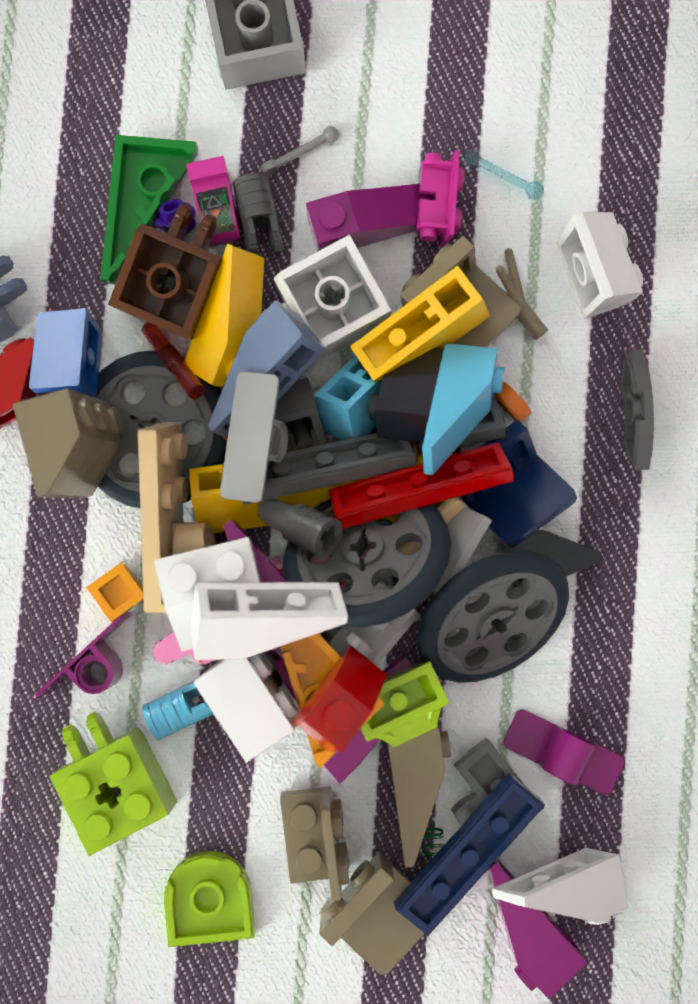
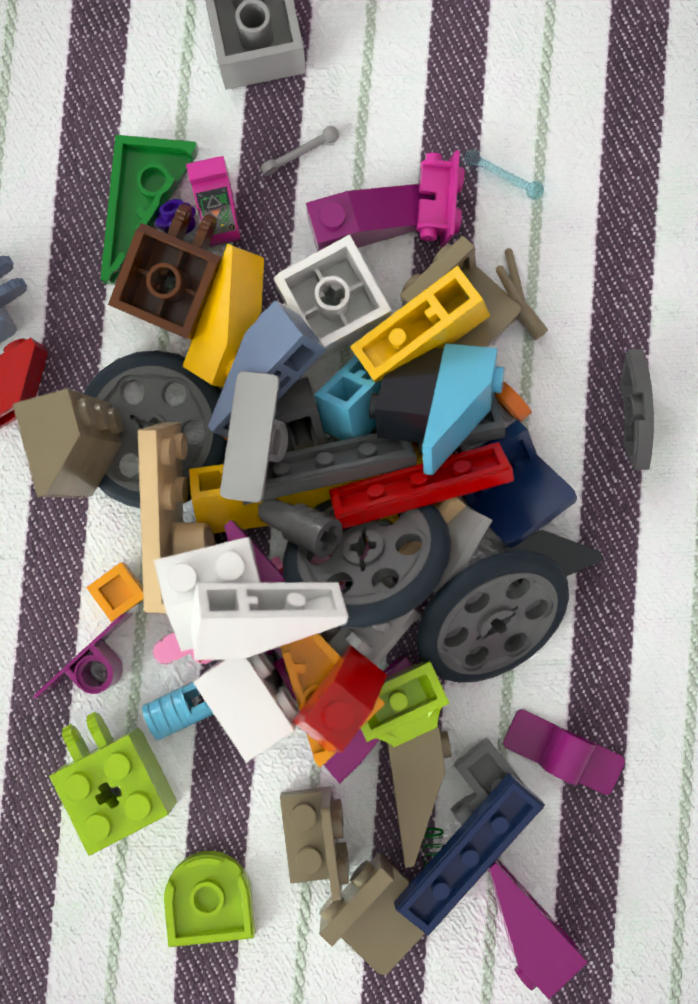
(66, 352): panel -> none
(173, 360): clear red piece -> none
(257, 210): dark grey hinge -> none
(576, 886): white slope -> none
(599, 263): white slope -> none

